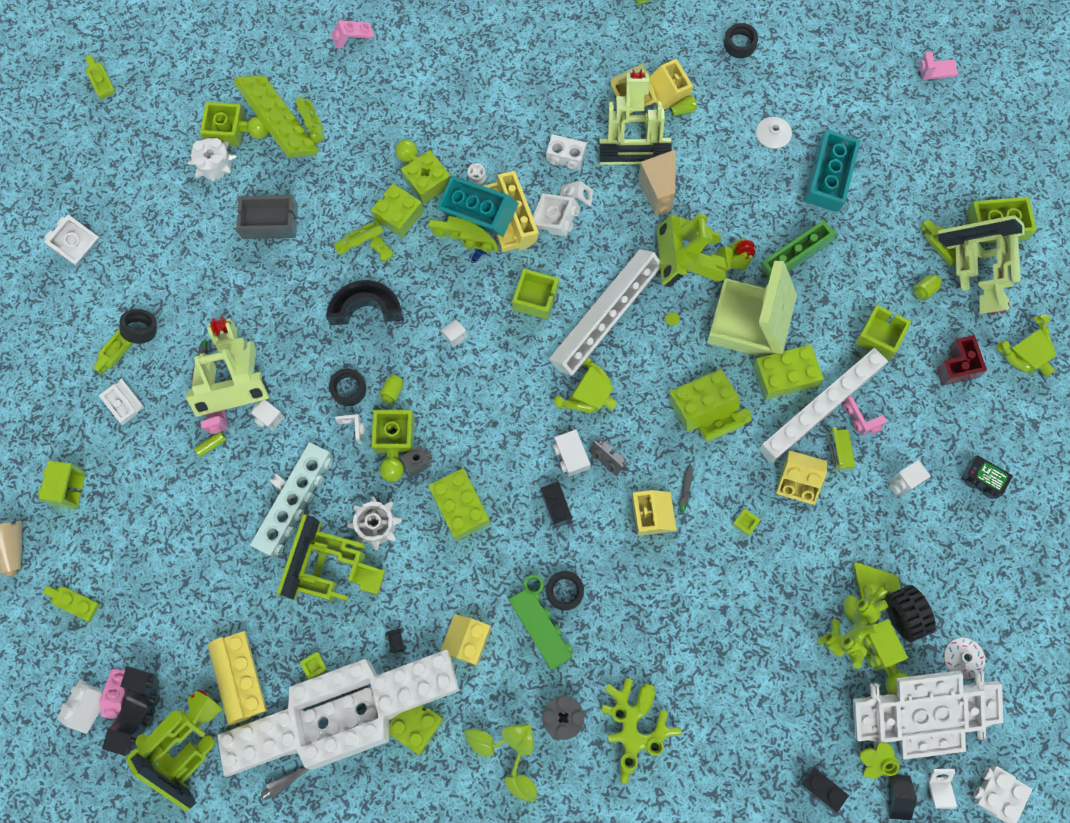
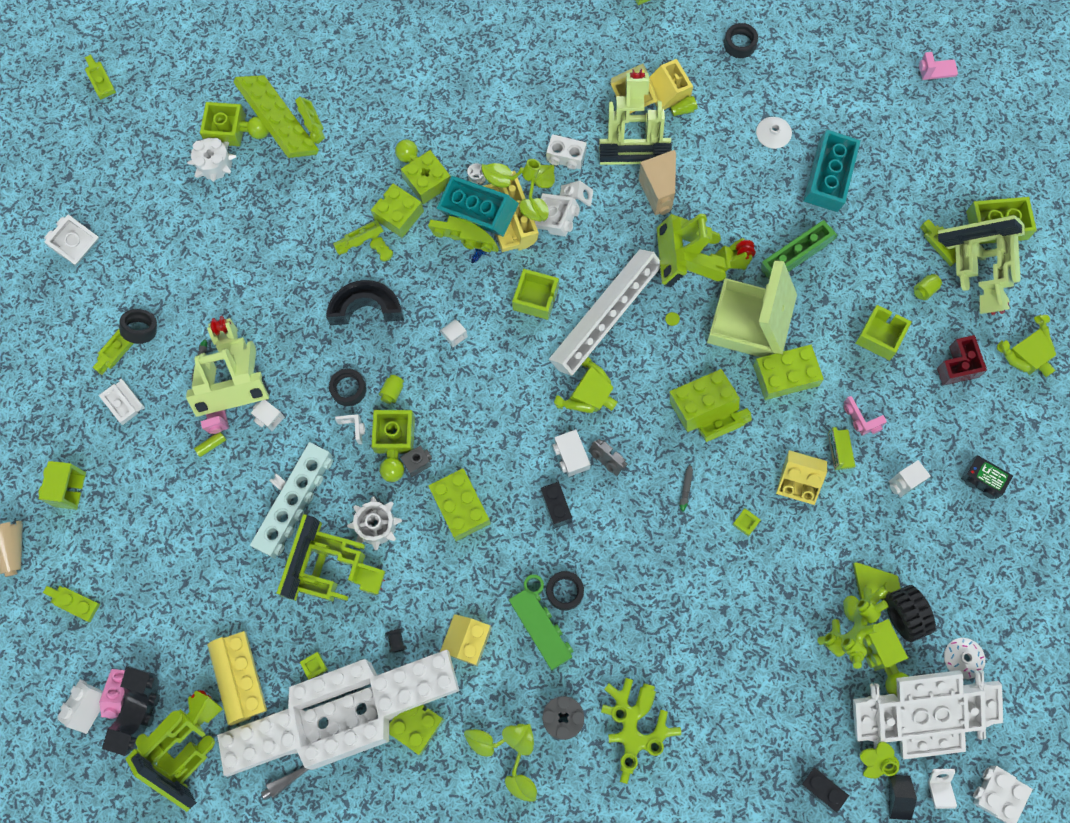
(267, 217): dark grey piece -> none
(350, 29): bright pink bracket -> none
(541, 175): none -> lime plant
(653, 512): light yellow slope -> none
(823, 405): white brick -> none

